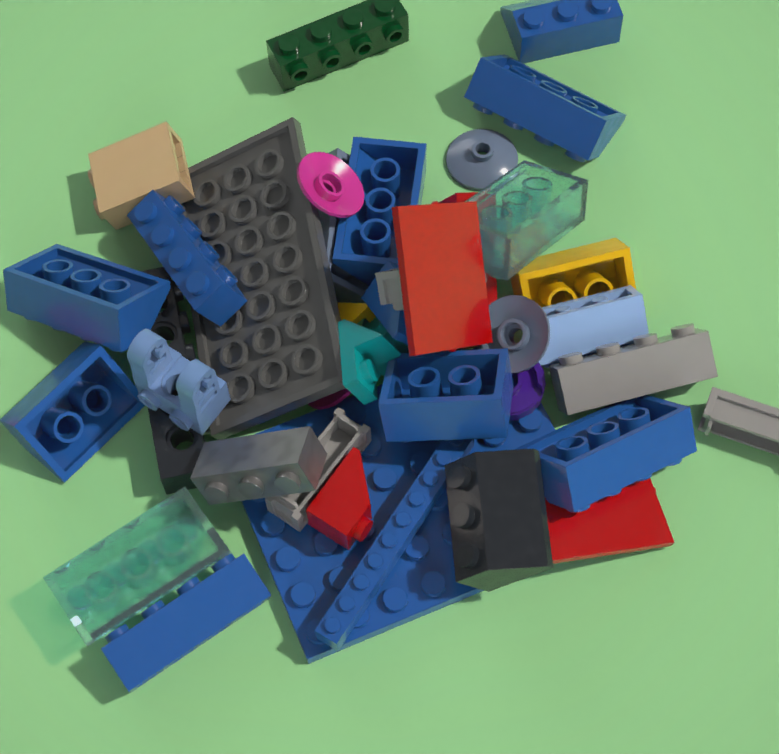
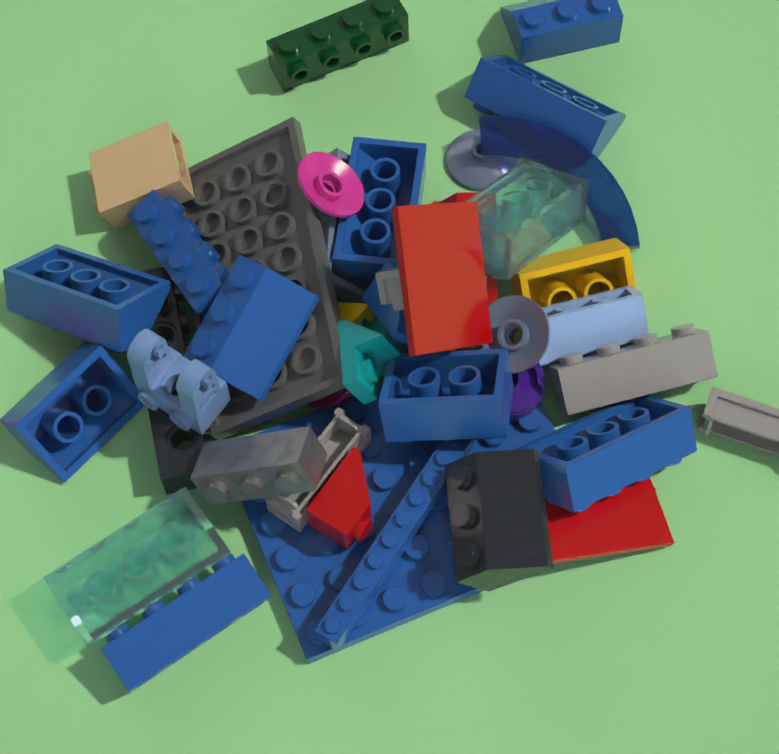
(252, 327): none -> blue slope
(560, 152): none -> clear blue tile

